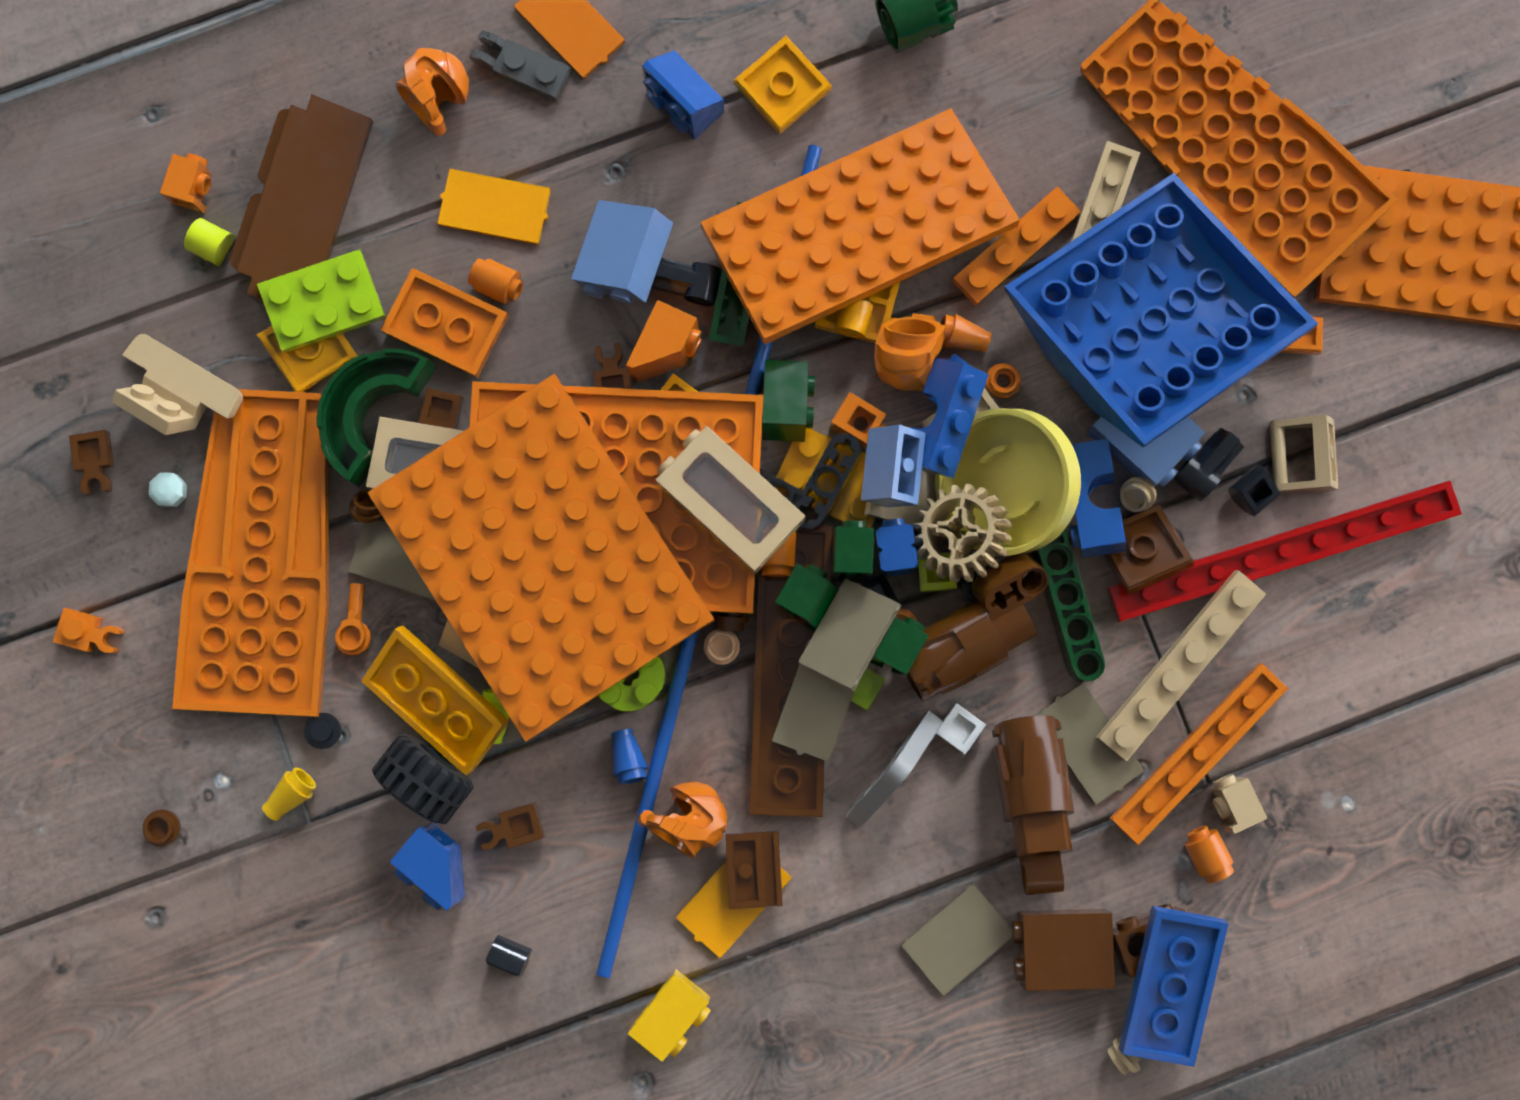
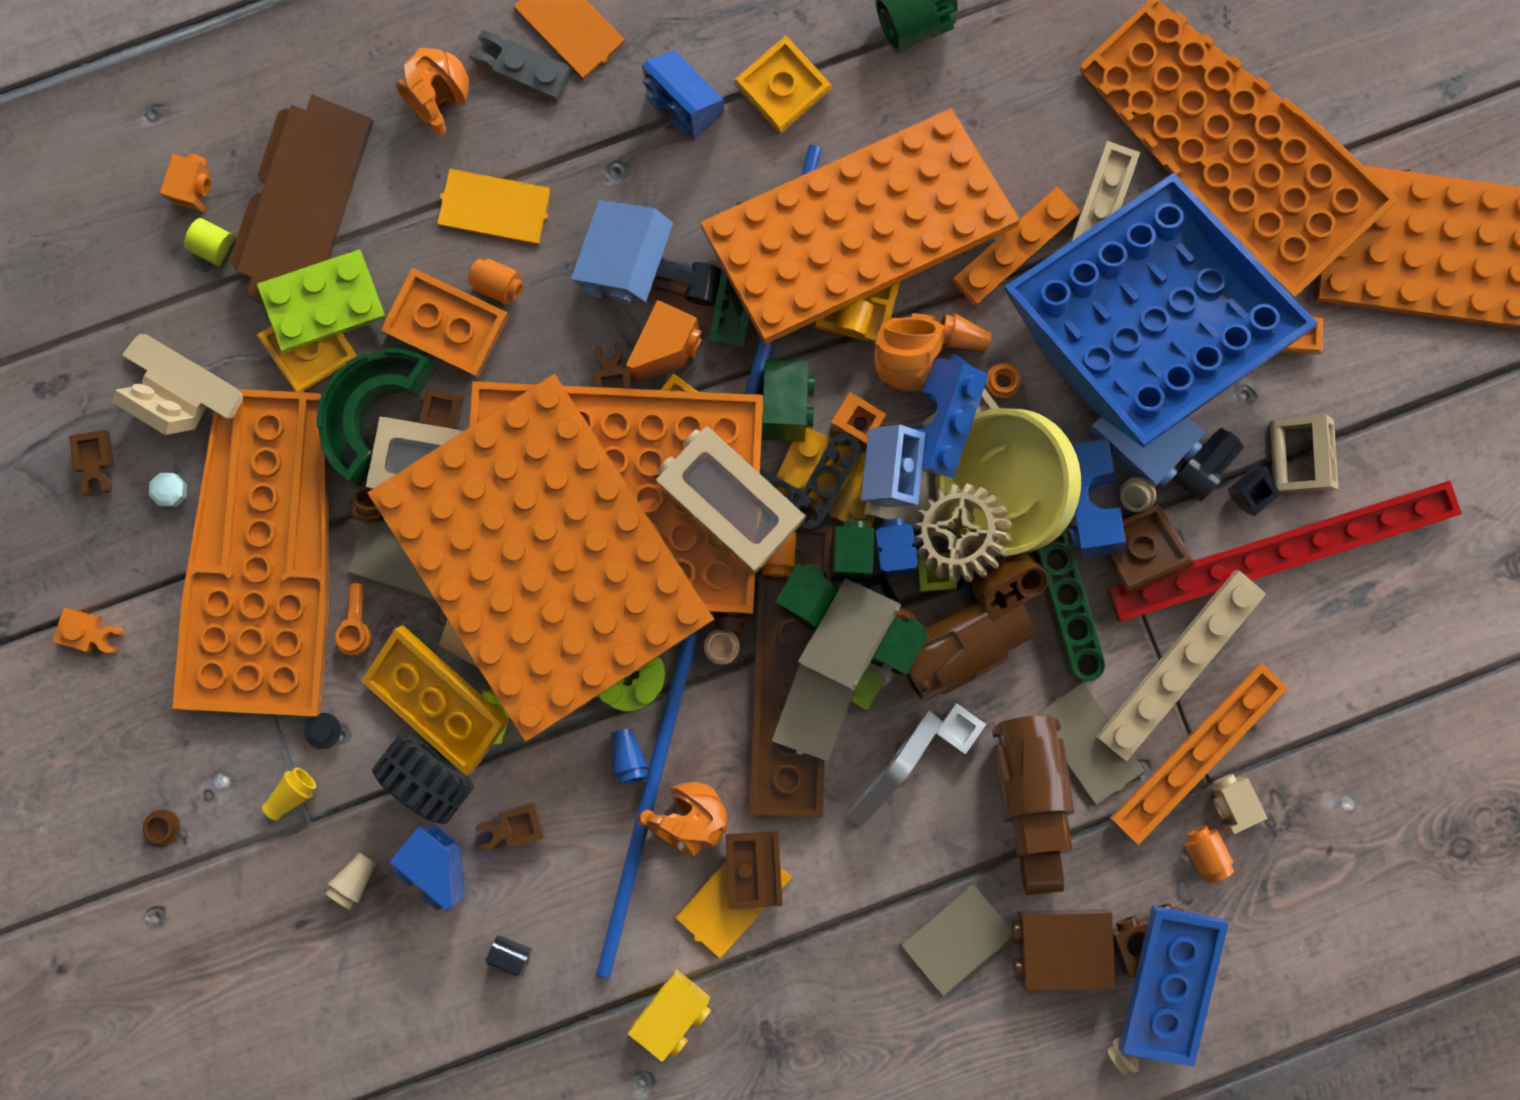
(350, 882): none -> tan cone

